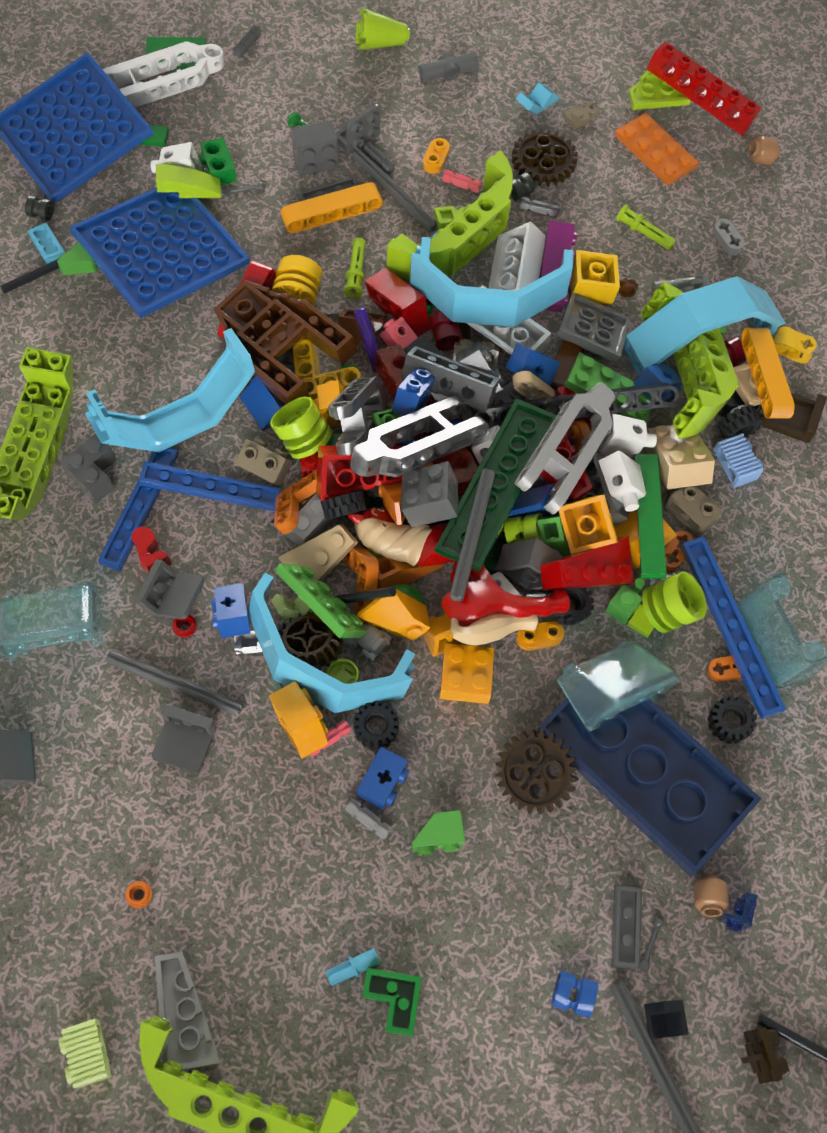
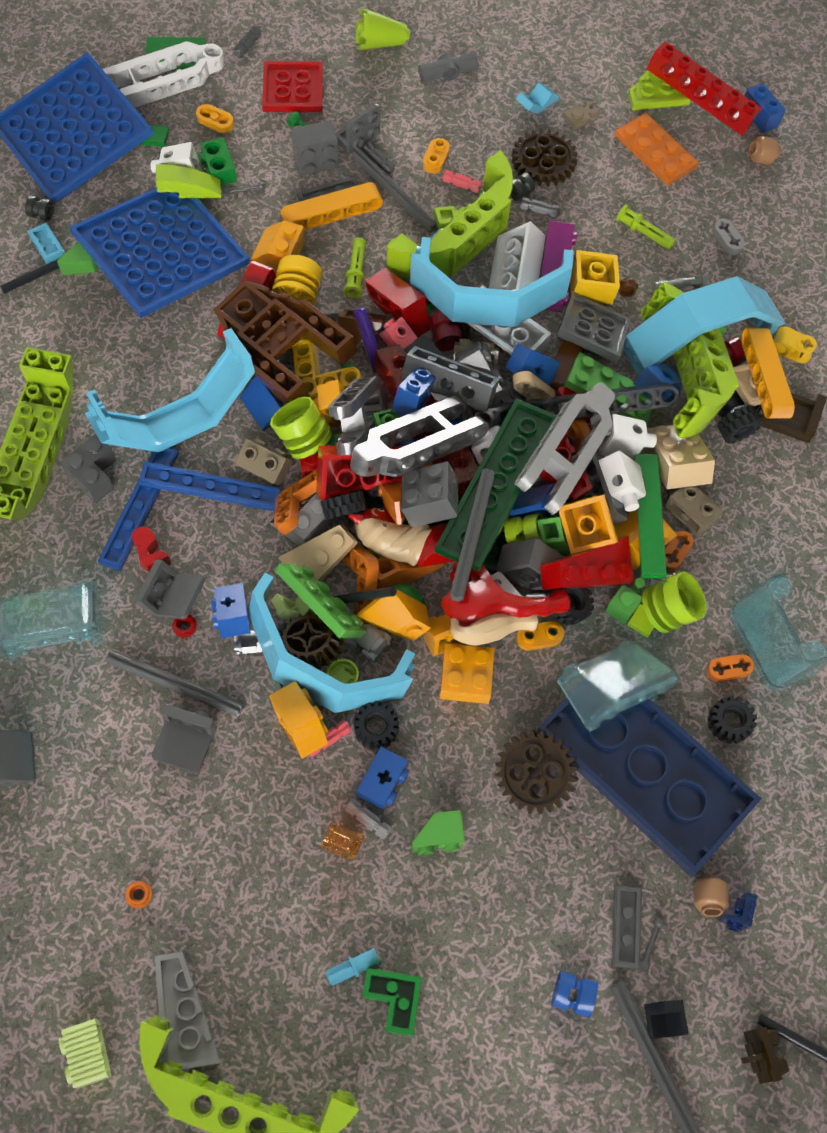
(217, 119): none -> light orange plate
(279, 241): none -> light orange slope
(292, 86): none -> red plate
(342, 841): none -> clear orange brick
(733, 628): blue plate -> none
(738, 460): light blue brick -> none
(771, 111): none -> blue brick

